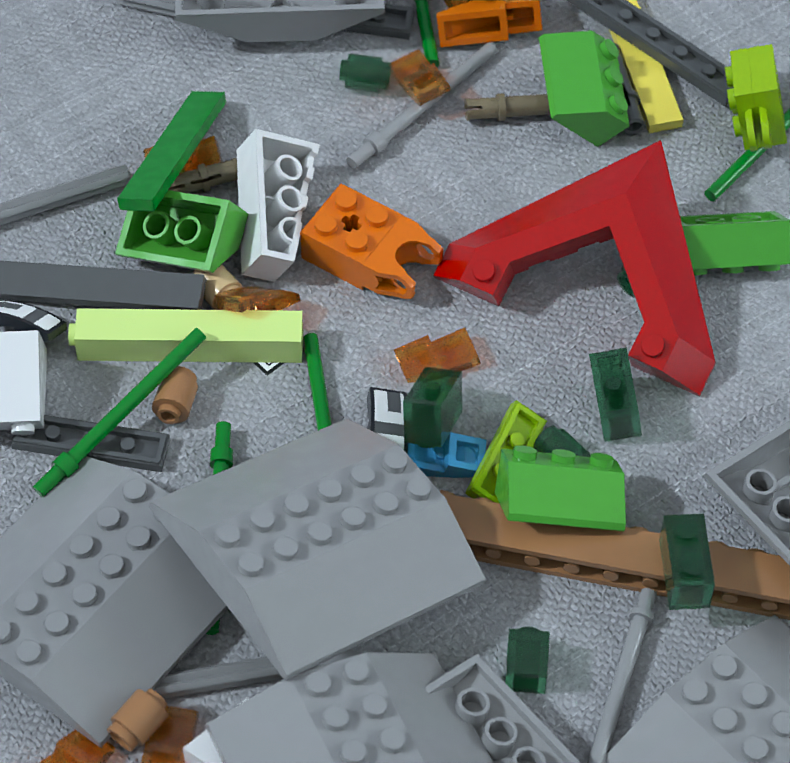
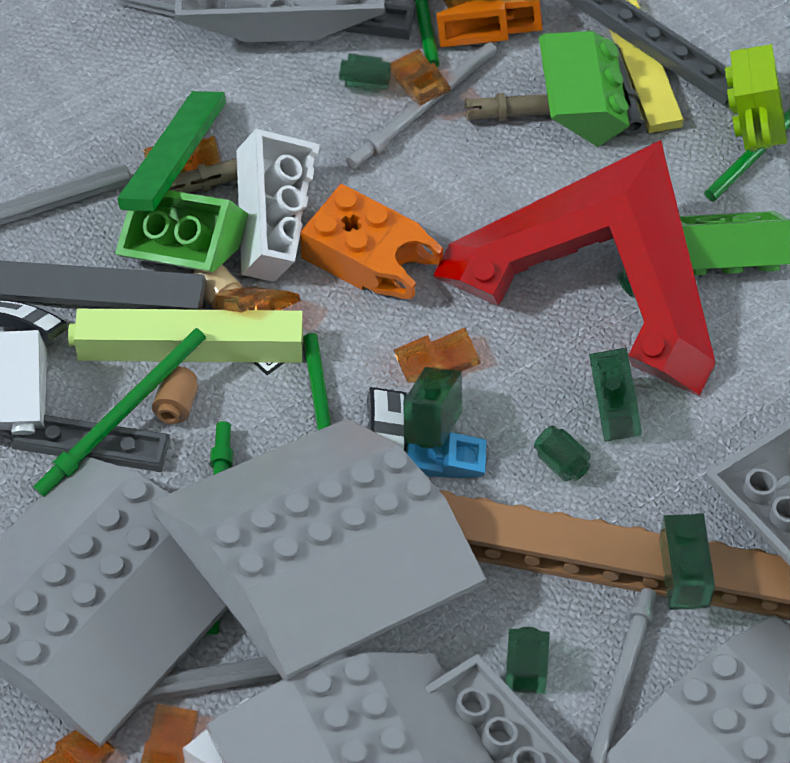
(138, 719): medium nougat brick -> none
(517, 428): lime tile -> none
(561, 488): bright green slope -> none

